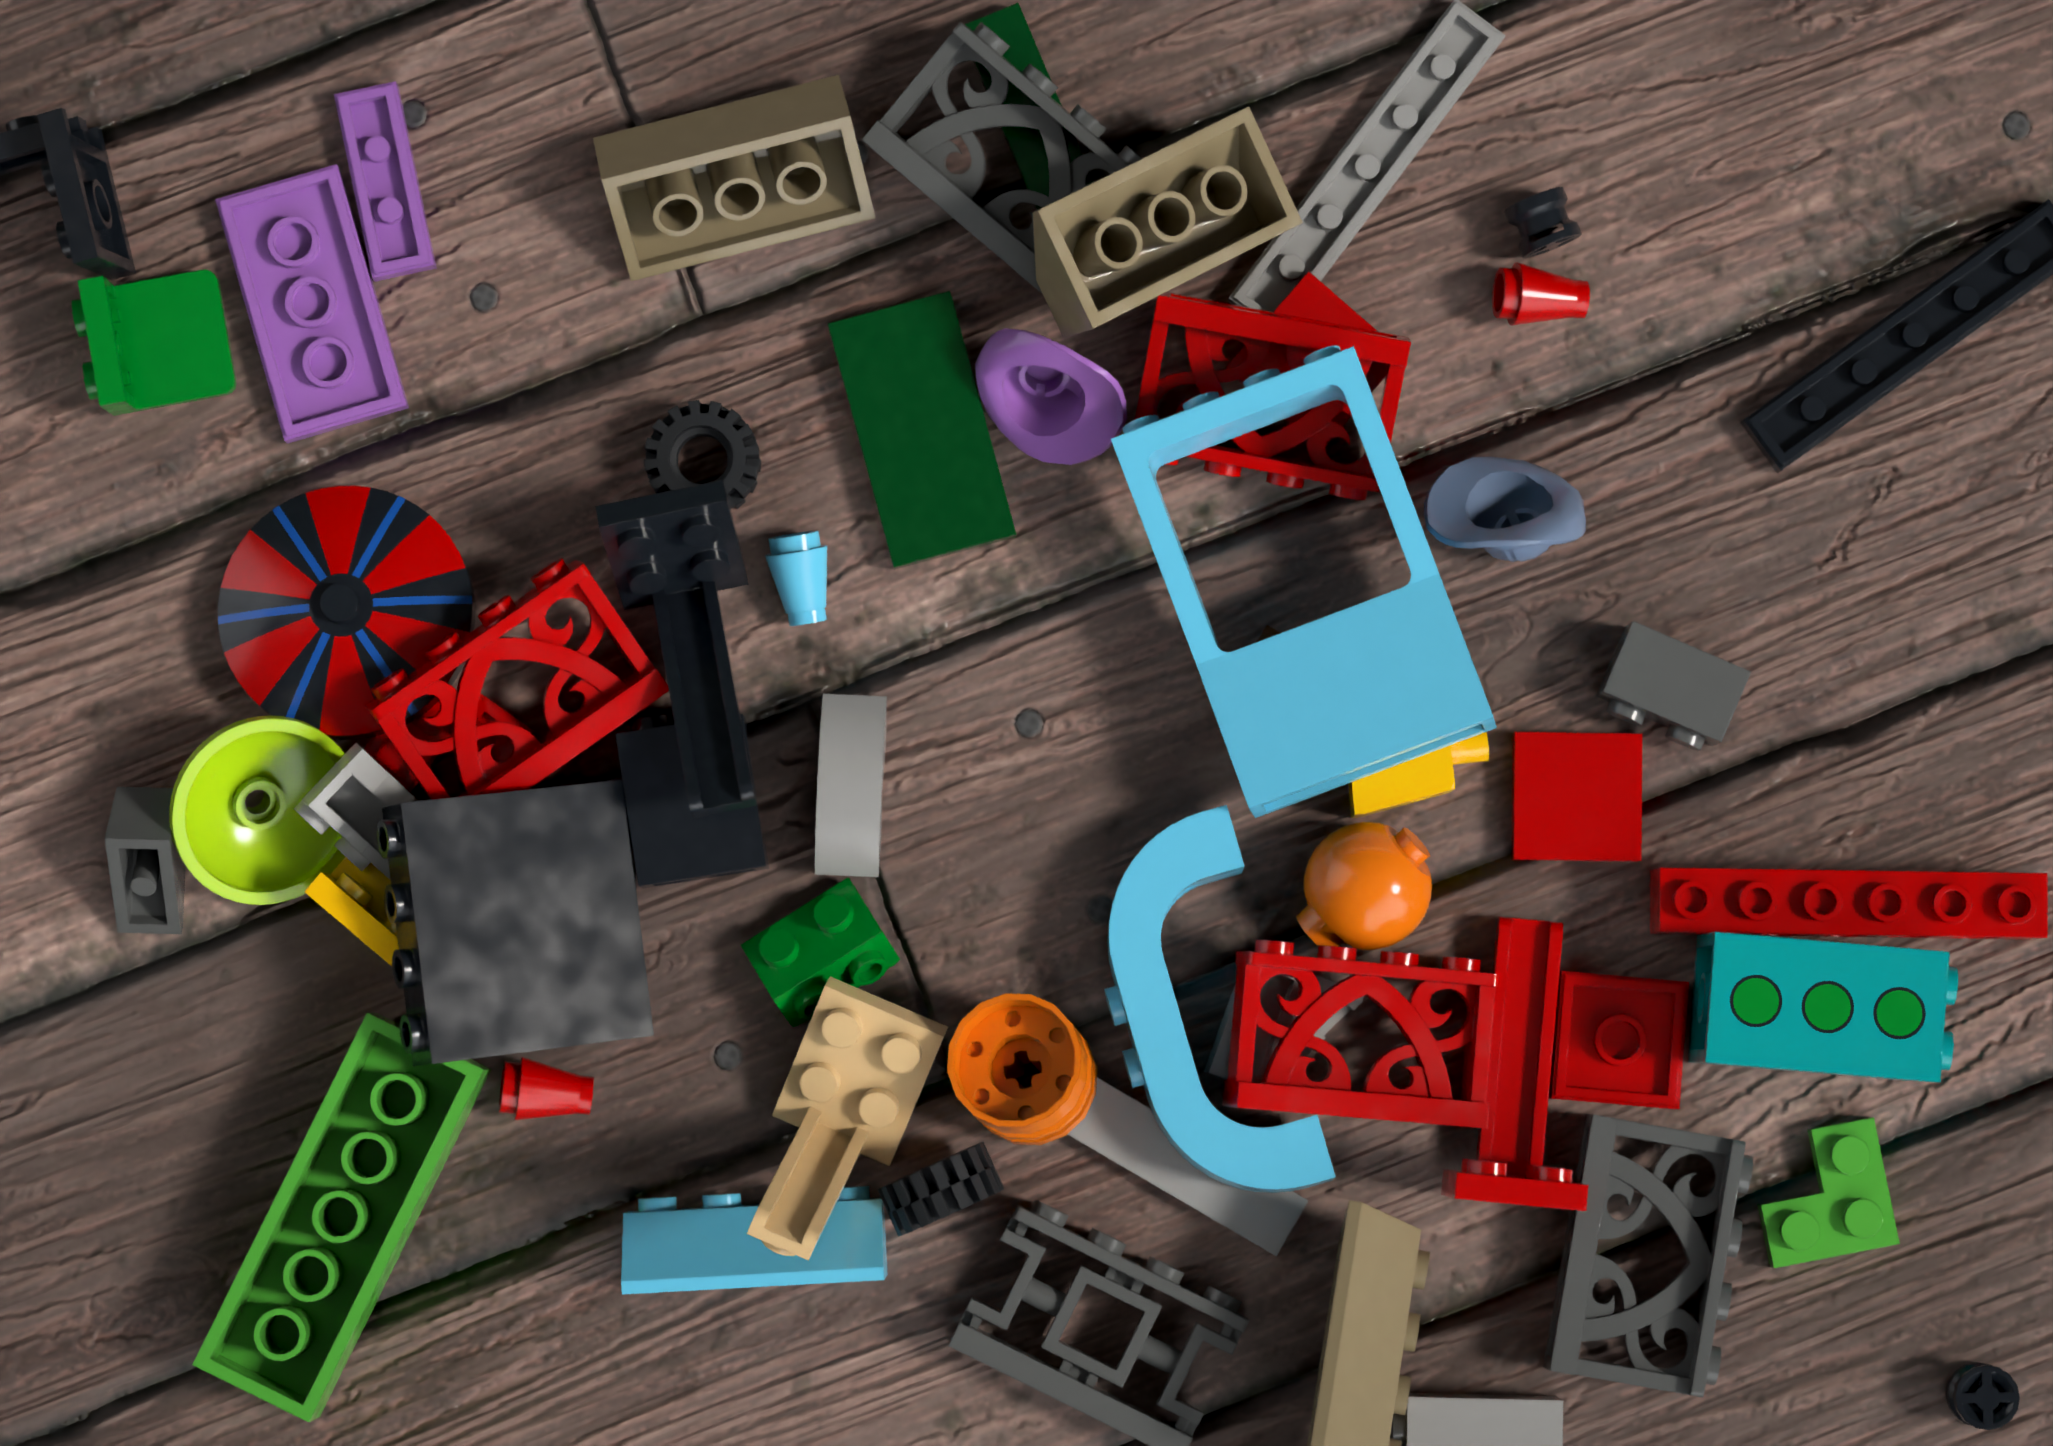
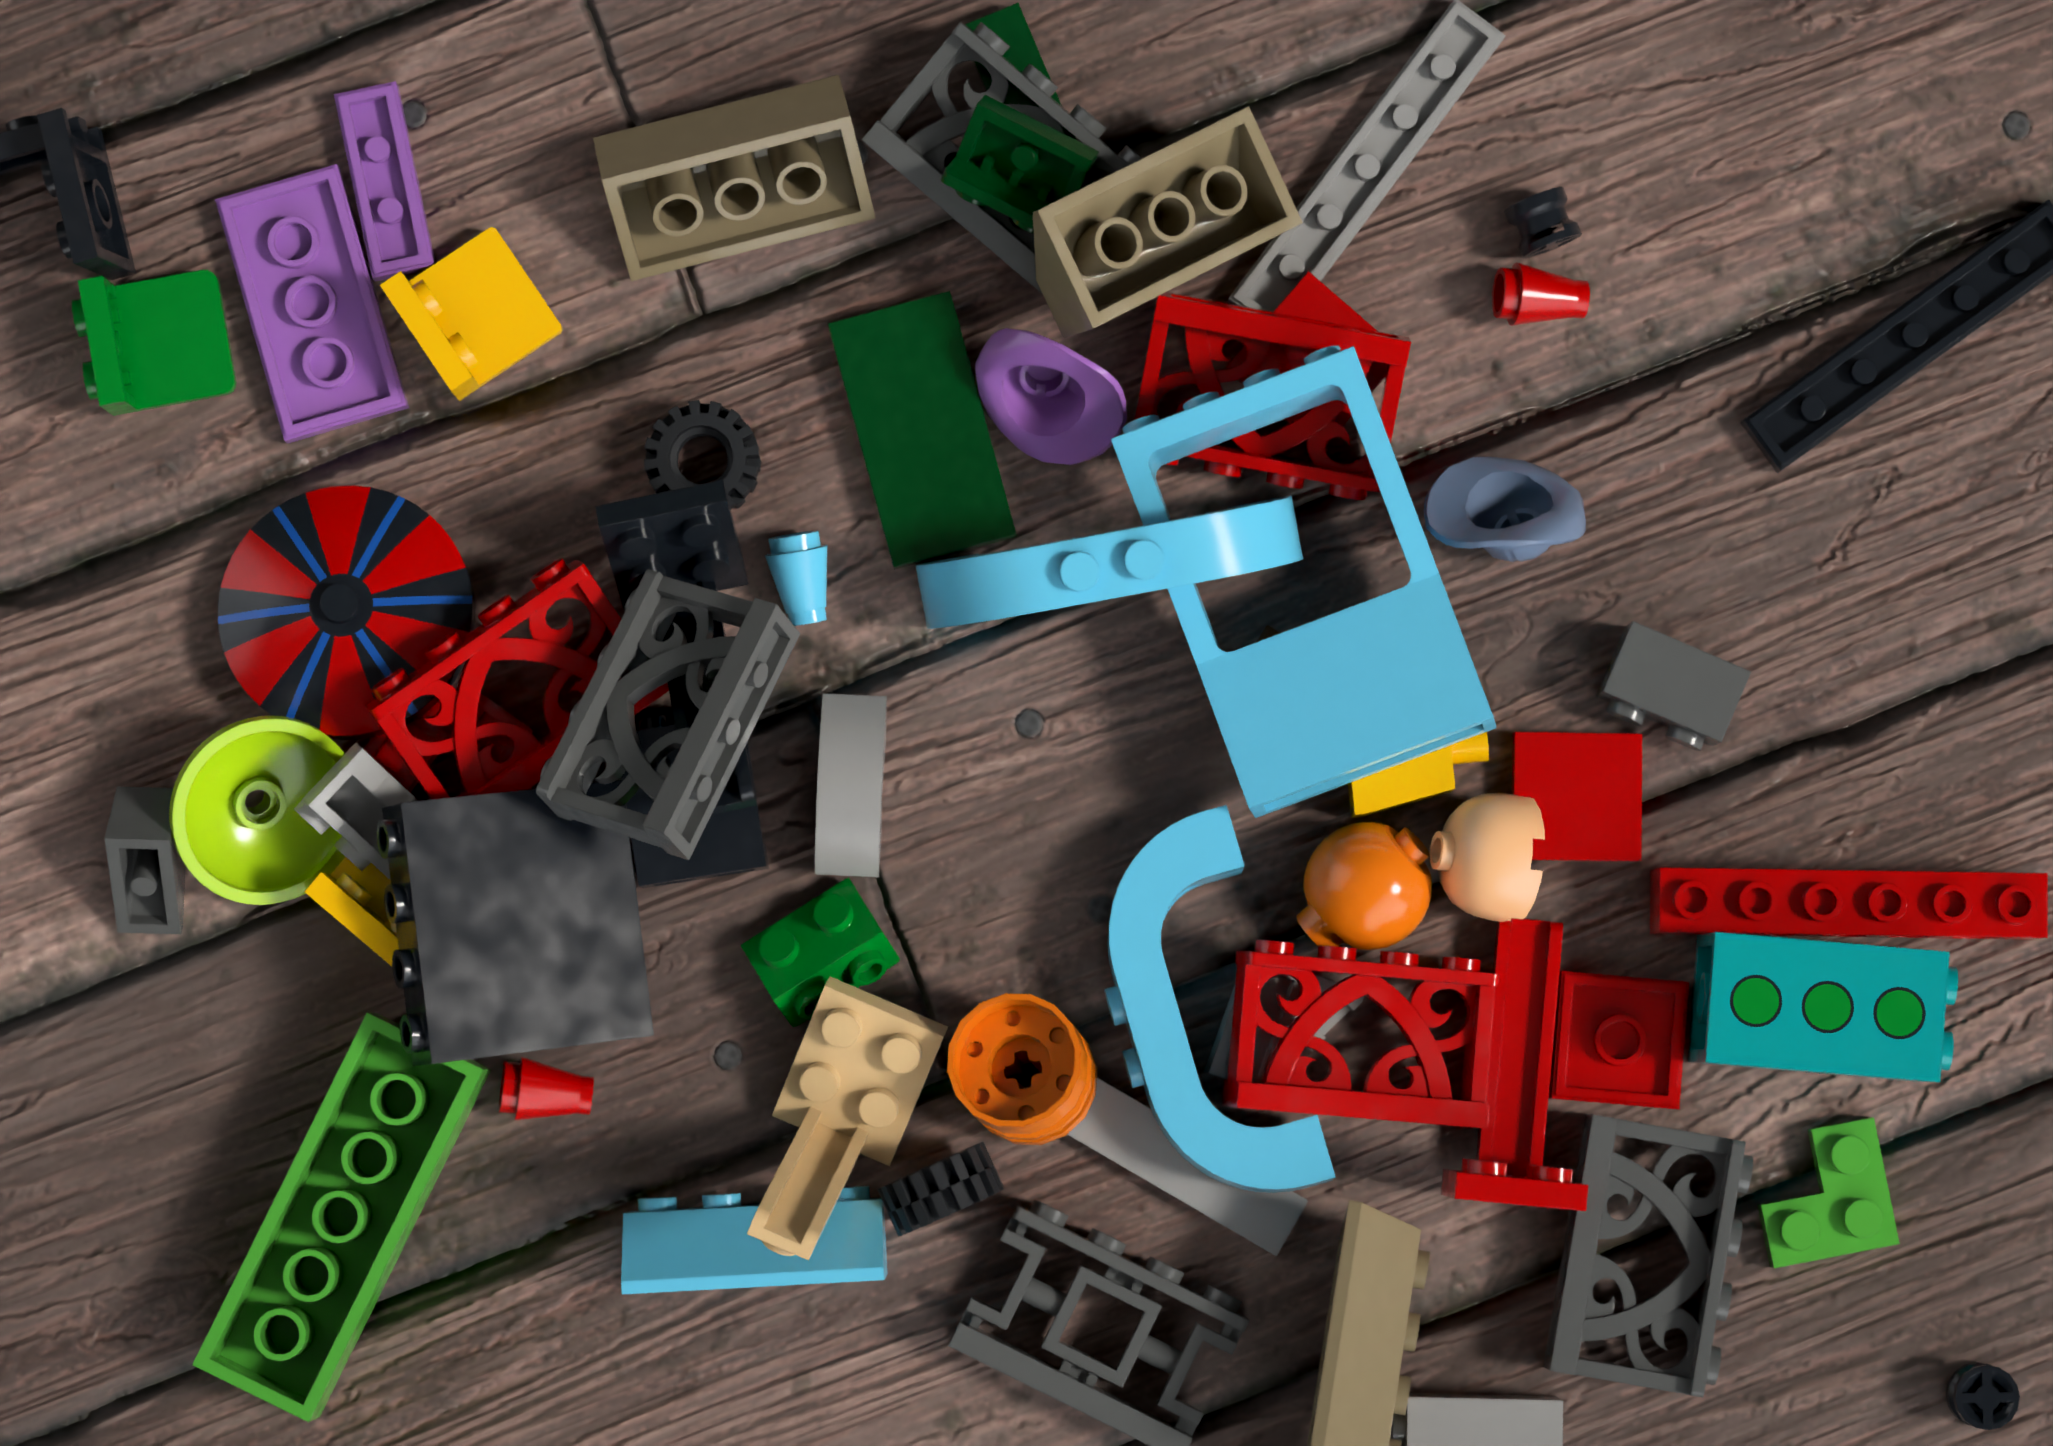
(474, 312): none -> yellow bracket
(635, 665): none -> dark grey fence
(1016, 163): none -> dark green bracket
(1109, 564): none -> medium azure arch
(1488, 856): none -> light nougat cylinder

